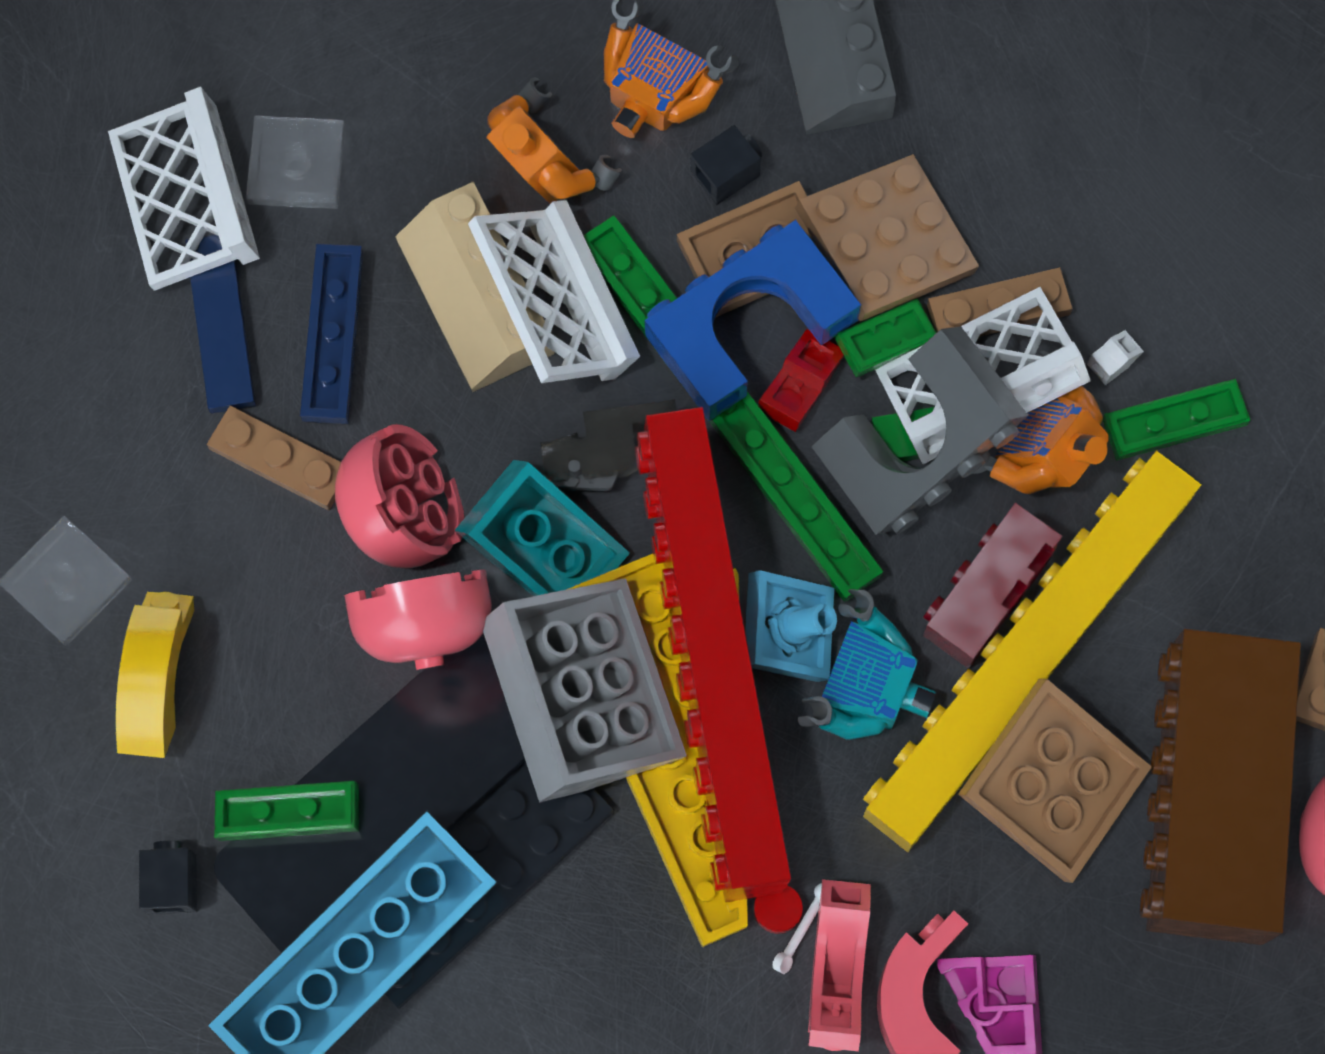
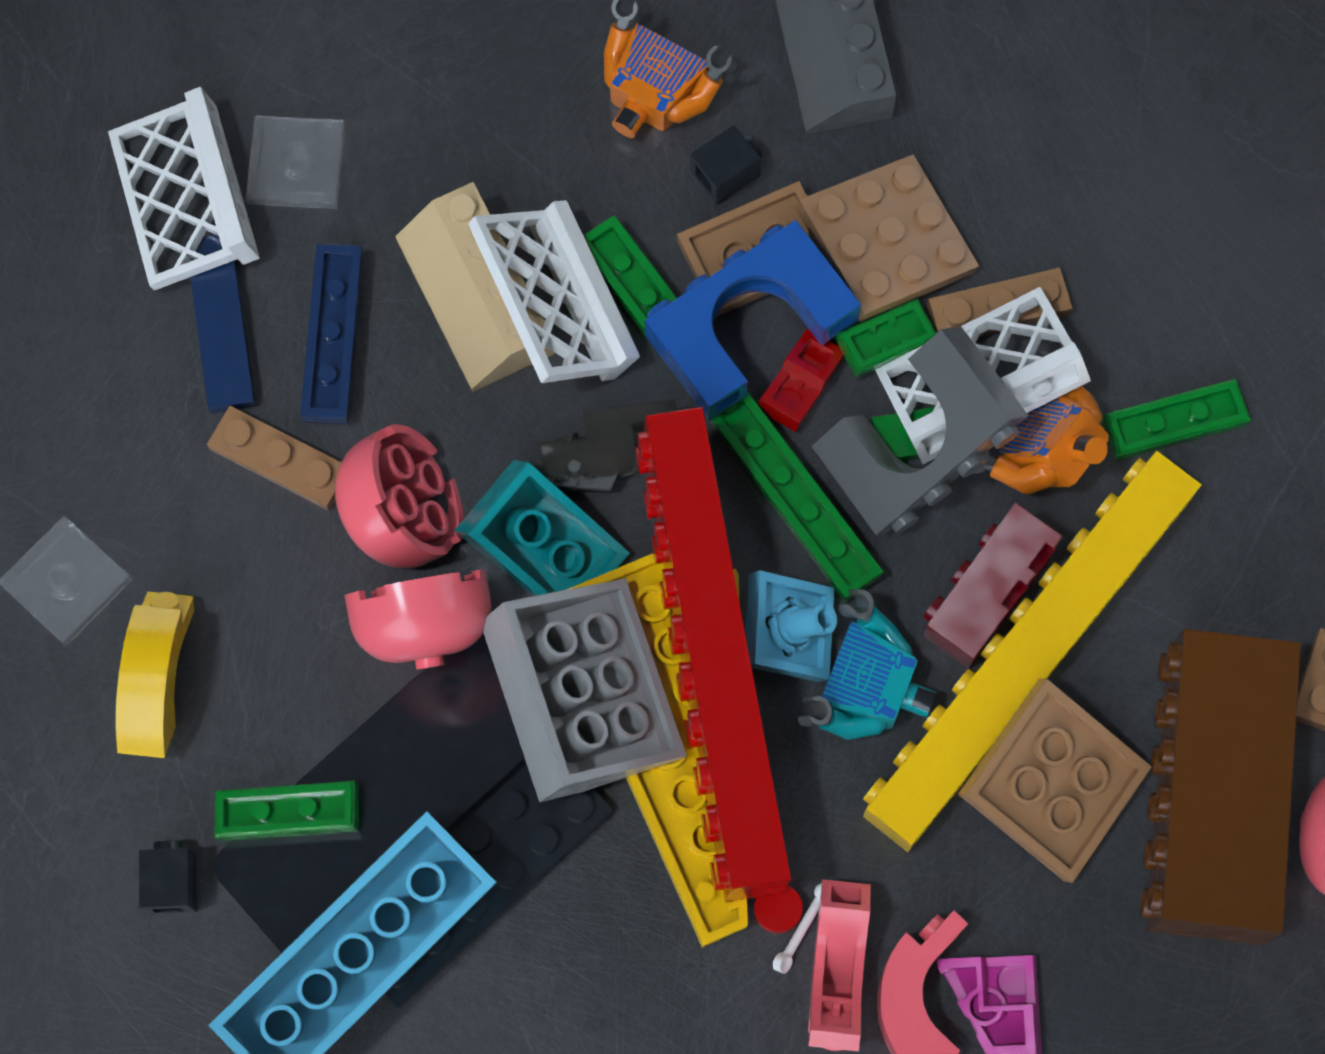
(537, 155): orange torso -> none
(1114, 357): white piece -> none

